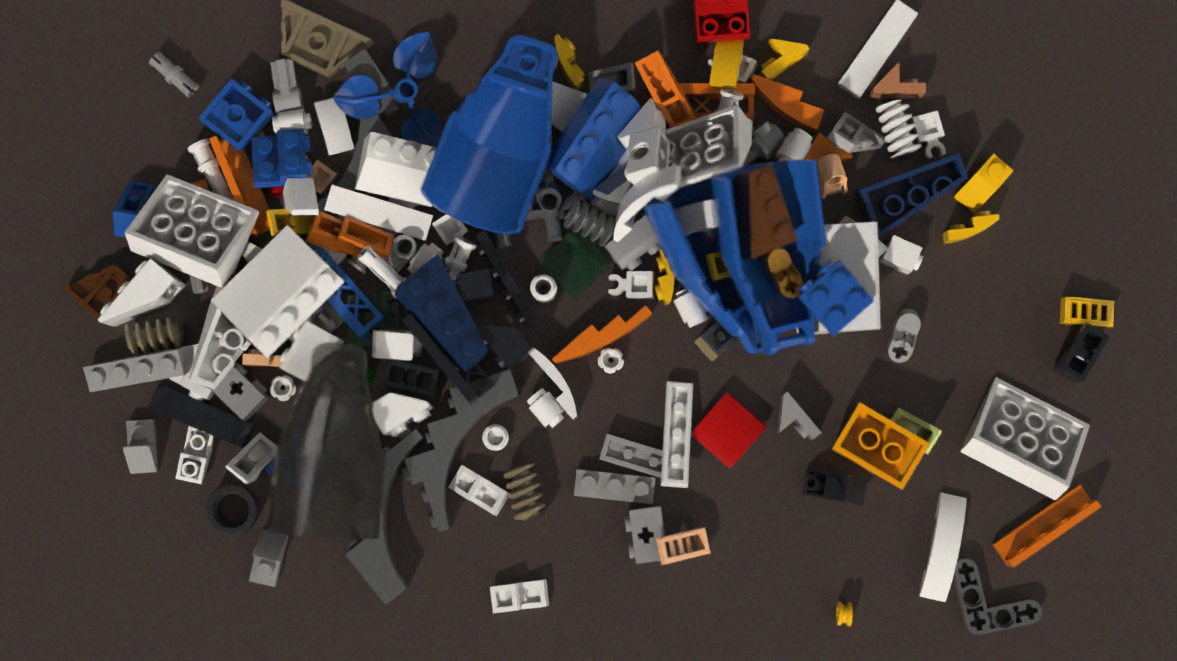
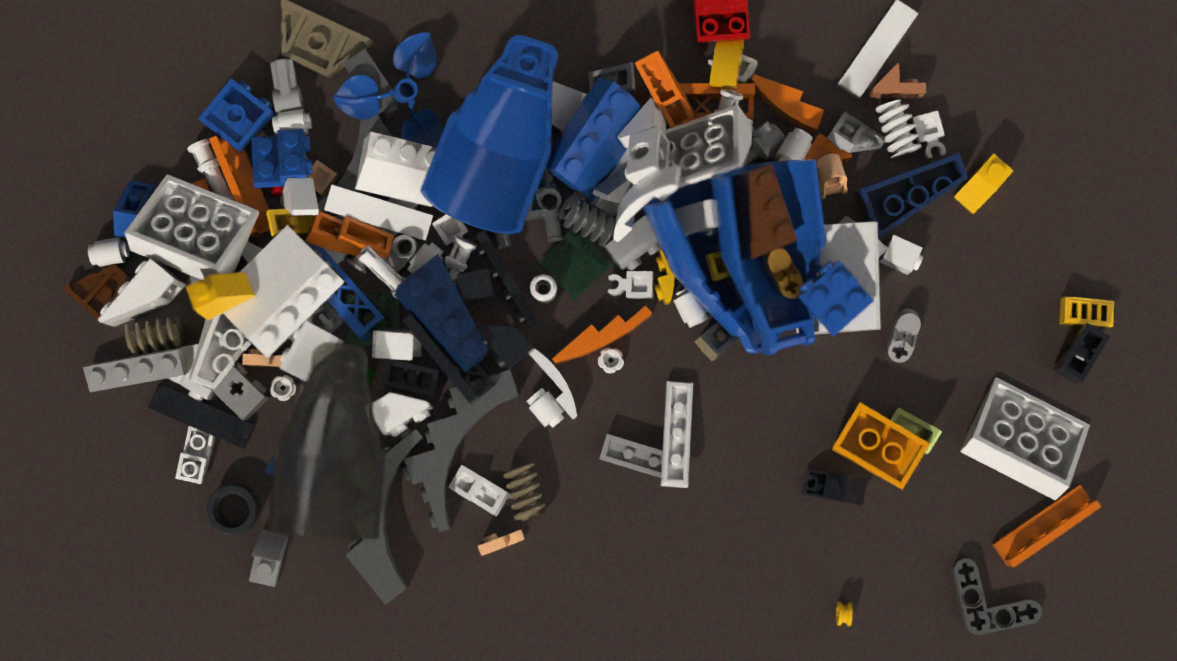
(108, 252): none -> white brick
(141, 449): light grey slope -> none
(174, 74): light grey pin -> none
(219, 293): none -> yellow slope
(252, 458): white slope -> none
(333, 126): white slope -> none
(493, 543): none -> light nougat plate
(495, 437): white plate -> none
(519, 596): white slope -> none
(565, 57): yellow slope -> none
(614, 486): light grey plate -> none
(641, 518): light grey brick -> none
(700, 542): light nougat slope -> none
(728, 430): red slope -> none
(787, 54): yellow slope -> none
(790, 412): light grey slope -> none
(944, 547): white slope -> none
(975, 225): yellow slope -> none

